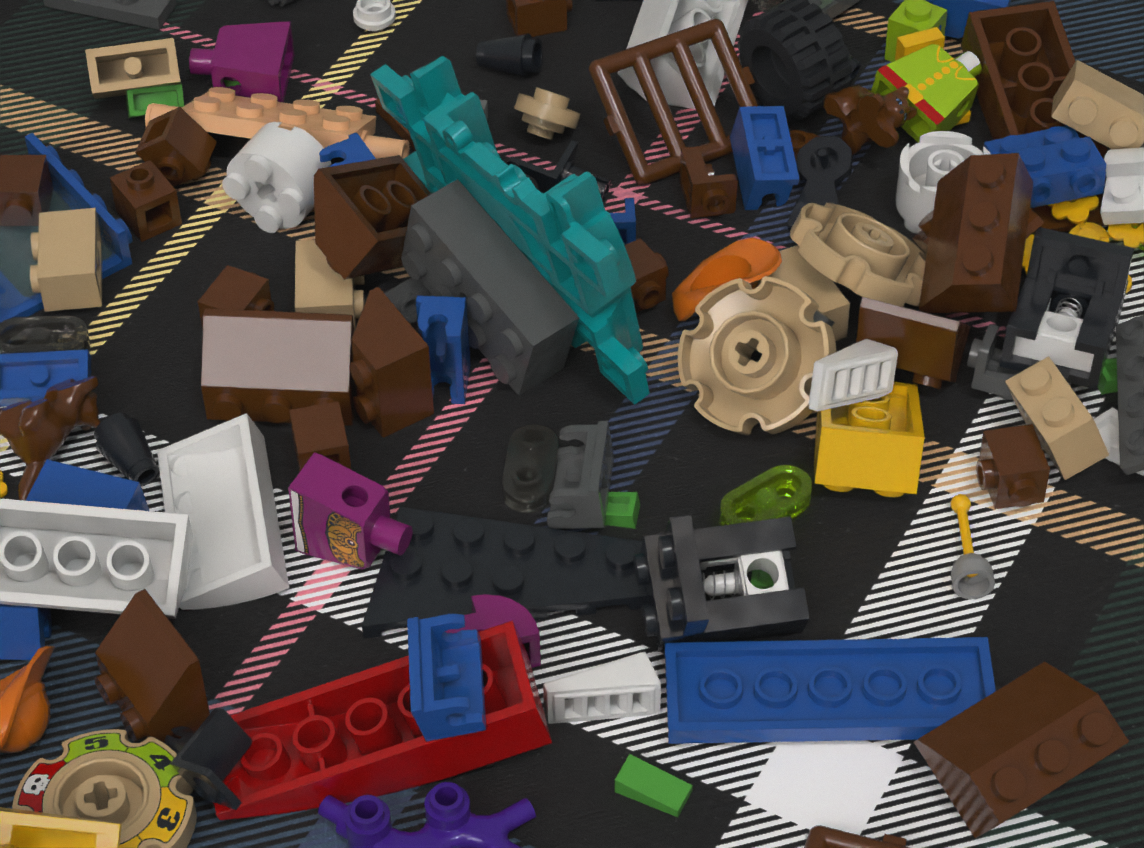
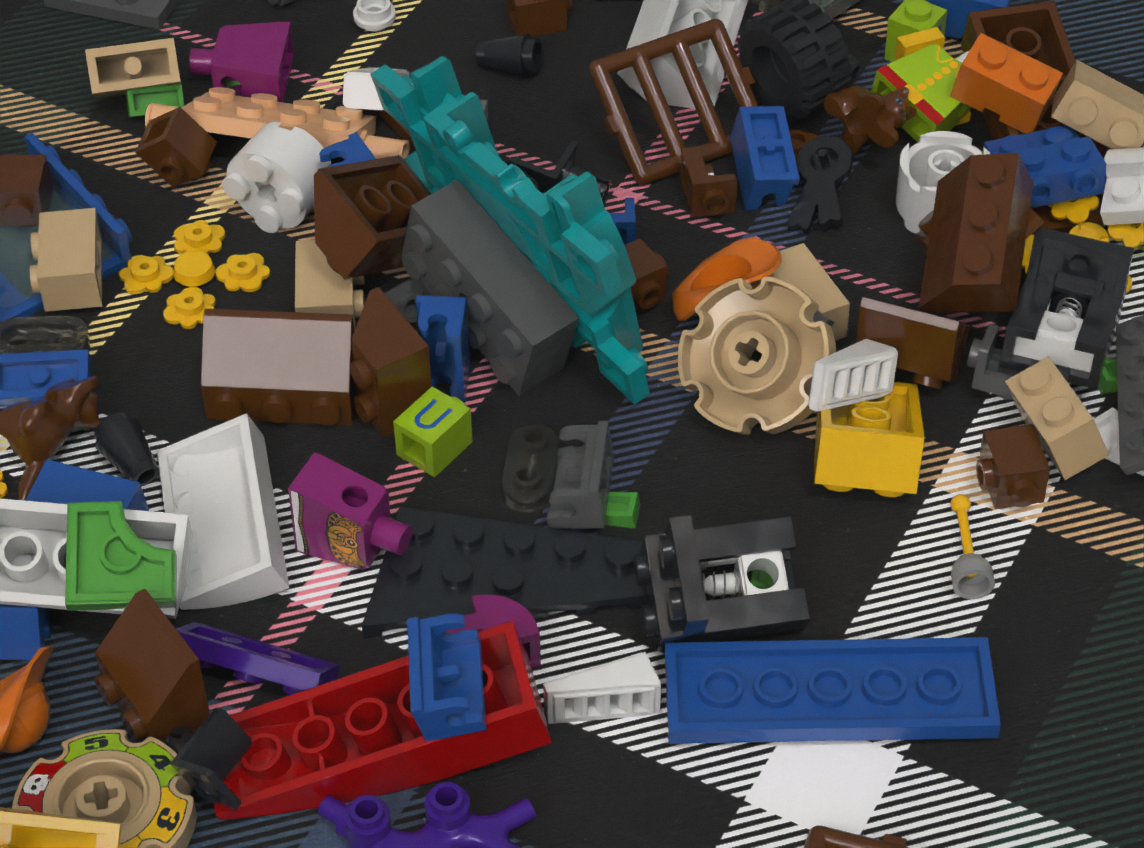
(111, 563): none -> bright green tile
(146, 200): reddish brown brick -> none
(193, 270): none -> yellow plant
(237, 291): reddish brown brick -> none
(257, 660): none -> dark purple plate
(320, 431): reddish brown brick -> none
(360, 90): none -> white slope
(433, 431): none -> lime brick
(546, 113): tan plate -> none
(652, 786): bright green piece -> none
(762, 496): clear neon green plate -> none
(860, 253): tan piece -> none
(1006, 83): none -> orange brick
(1019, 745): reddish brown slope -> none

